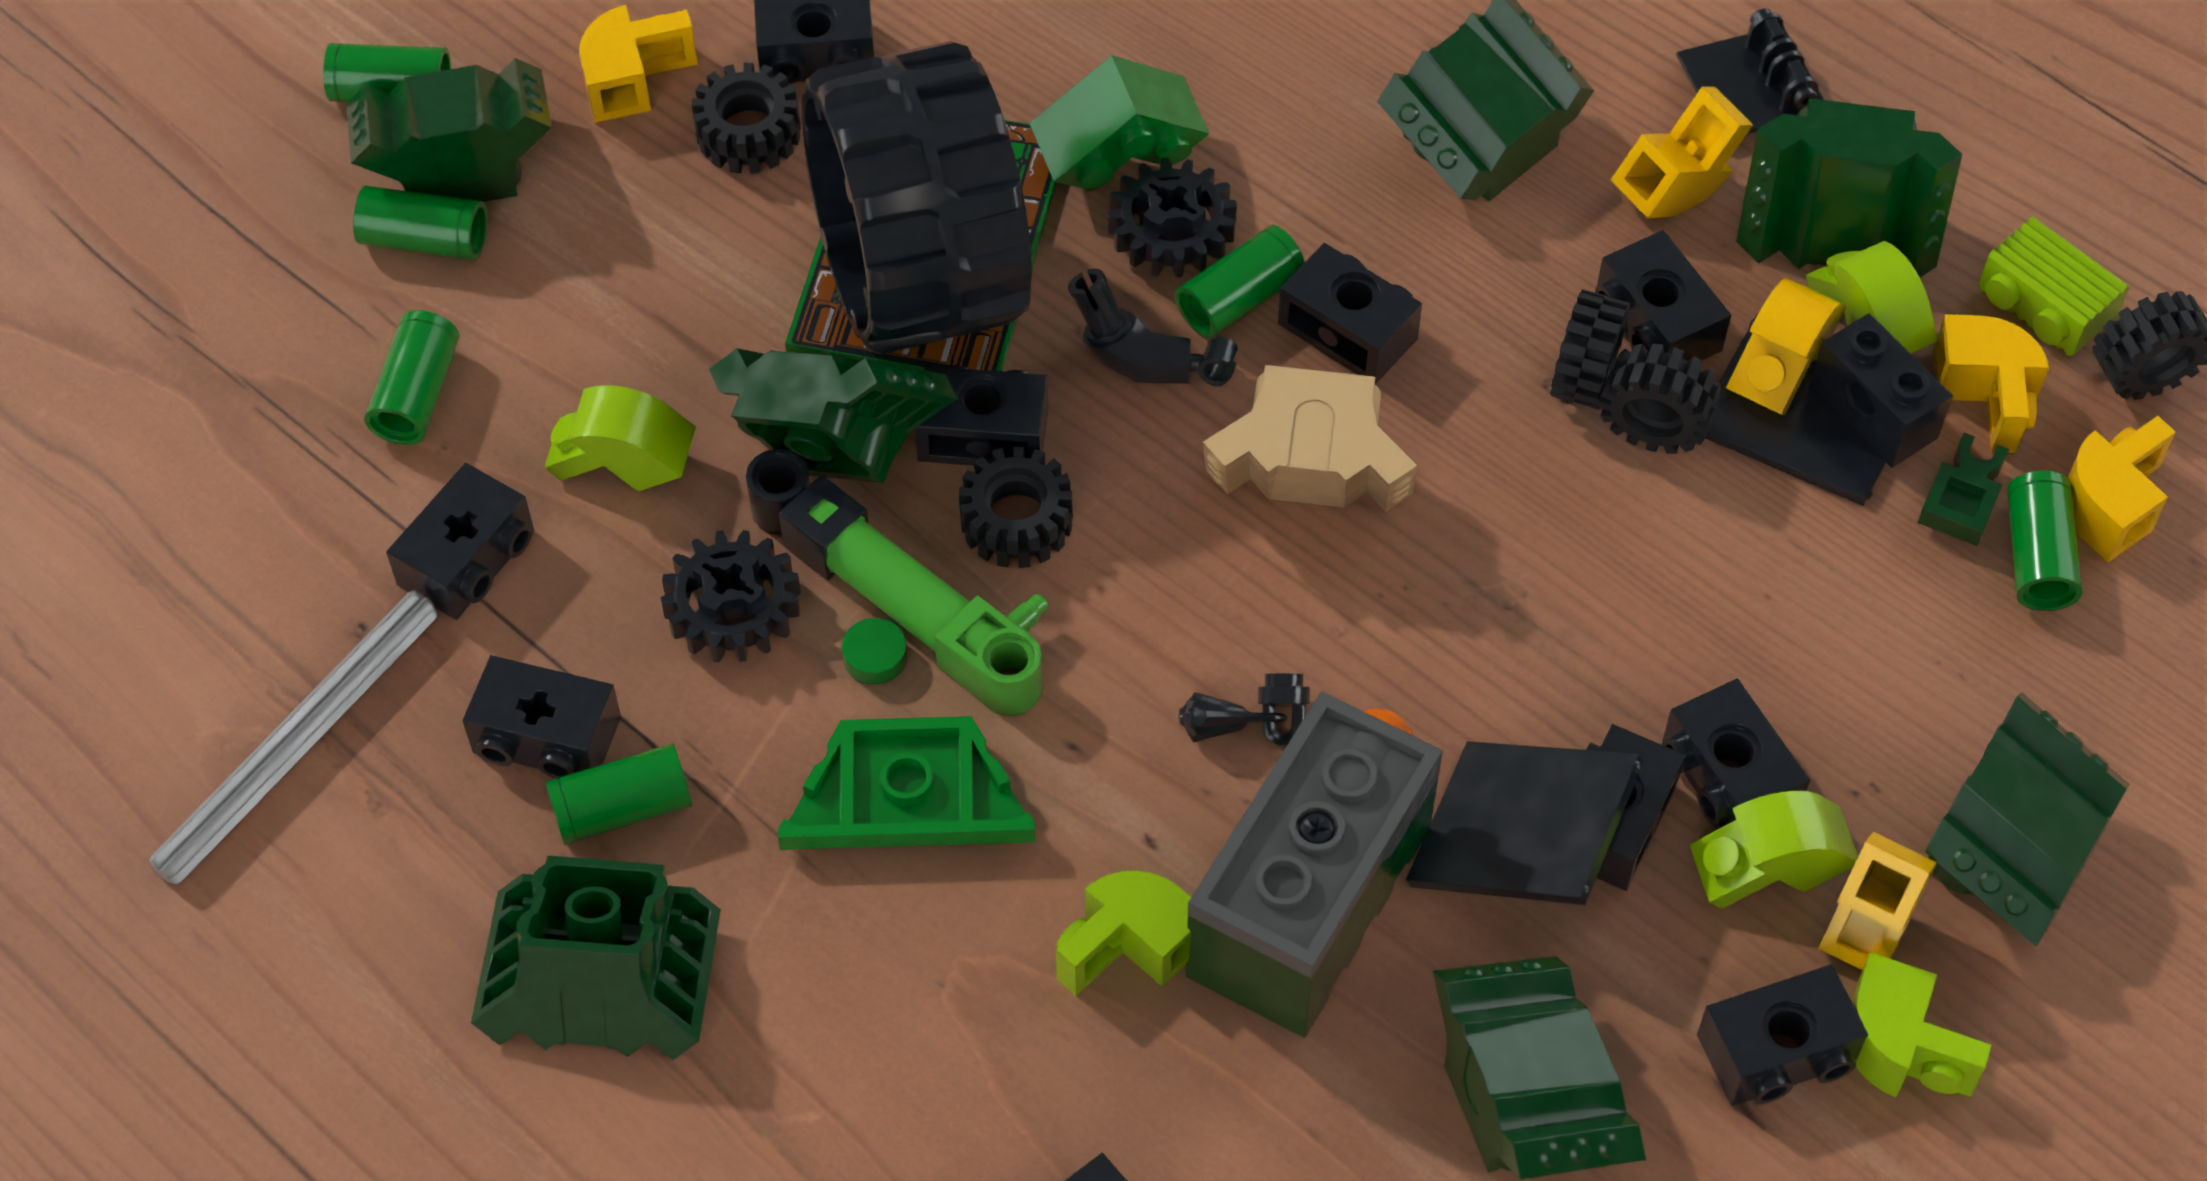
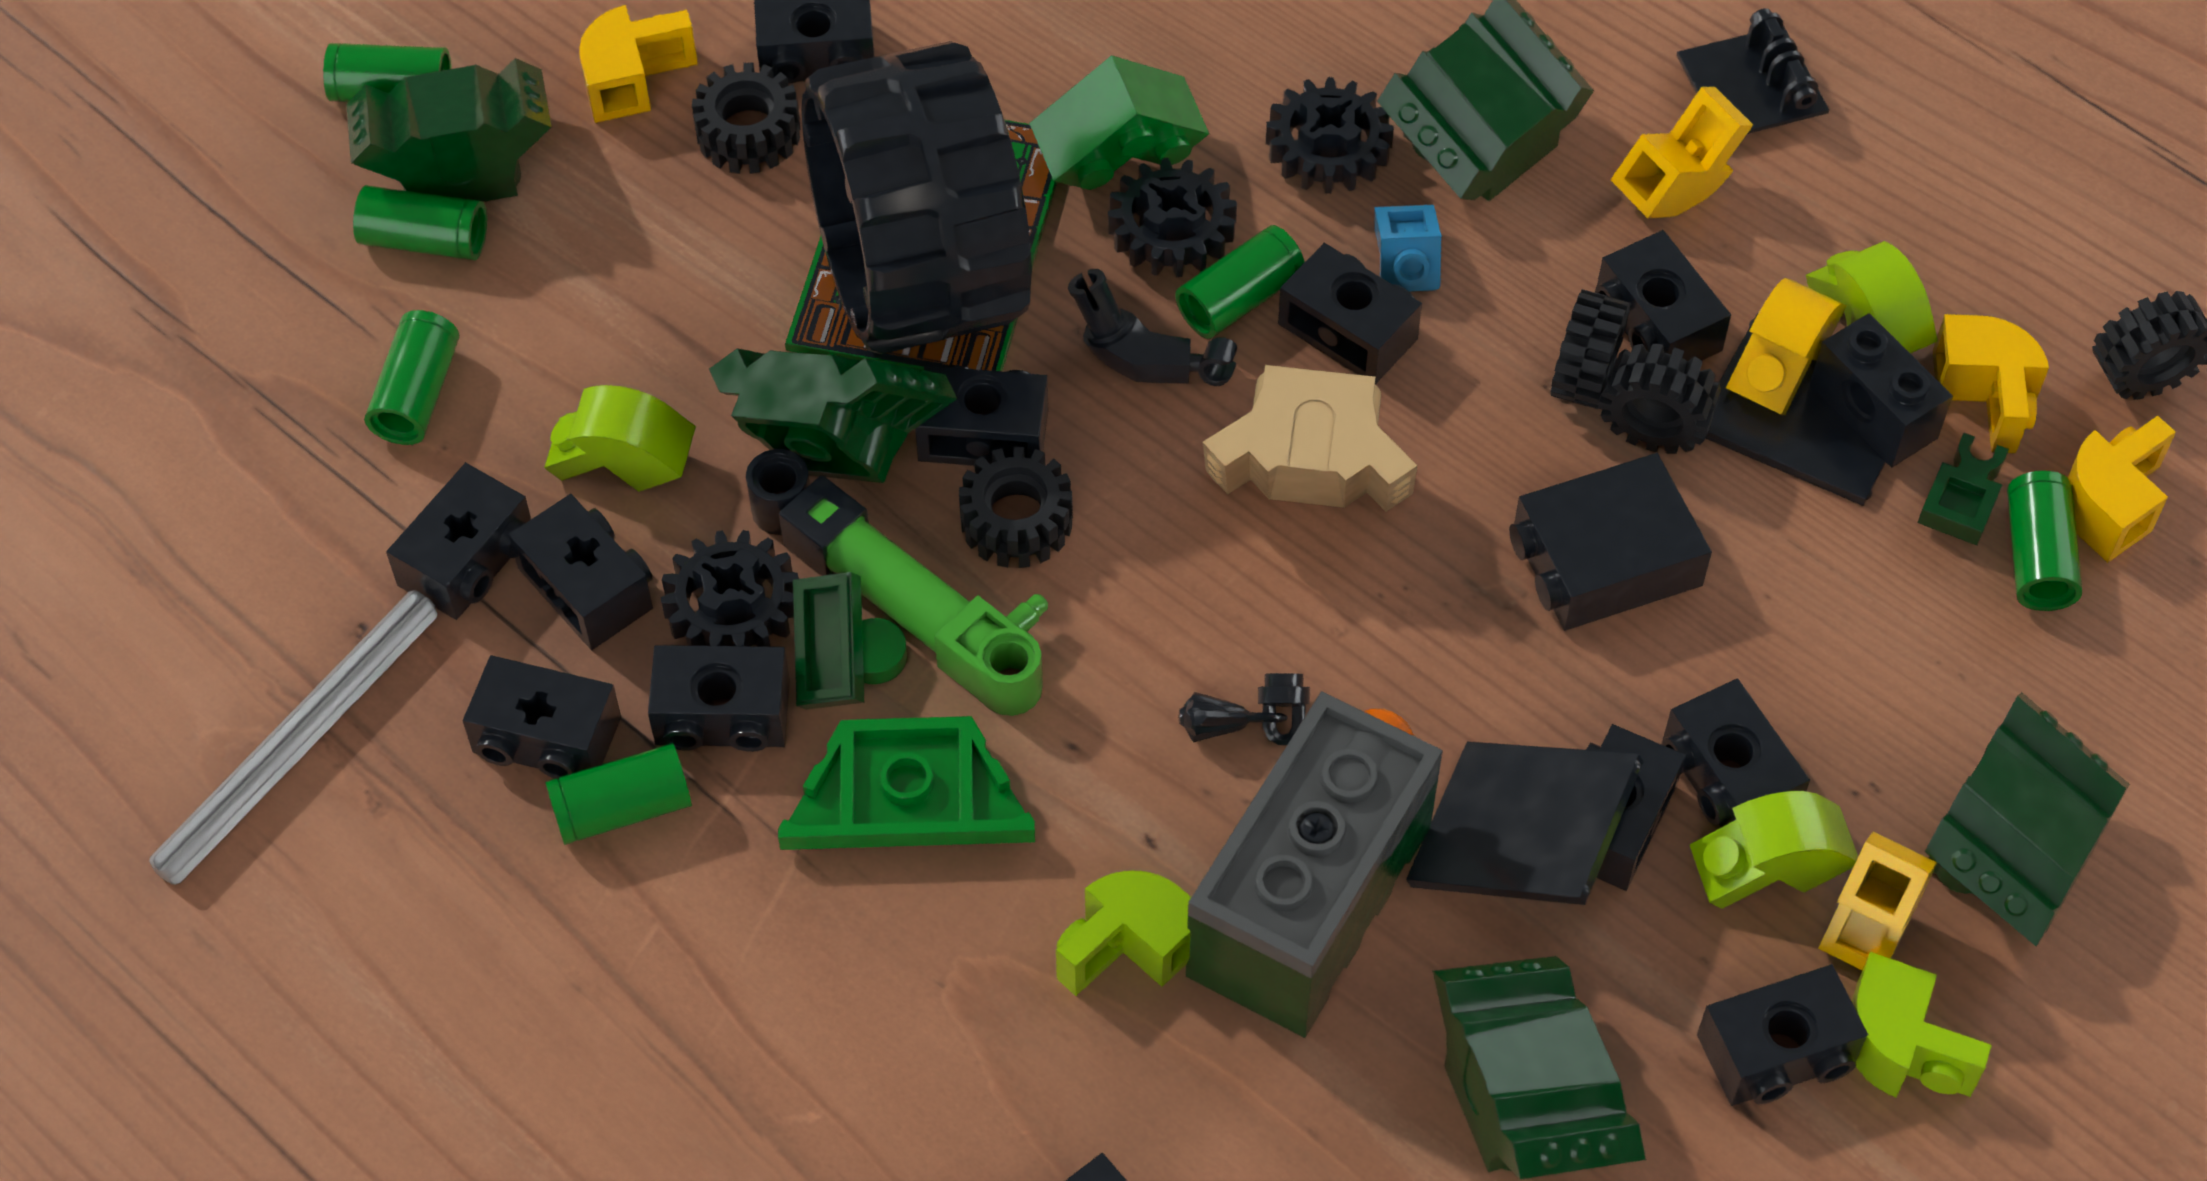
(583, 570): none -> black brick
(597, 958): dark green slope -> none
(693, 676): none -> black brick
(828, 641): none -> dark green tile
(1329, 135): none -> black gear
(1409, 246): none -> dark azure bracket
(1609, 542): none -> black brick
(1846, 182): dark green slope -> none
(2052, 286): lime brick -> none

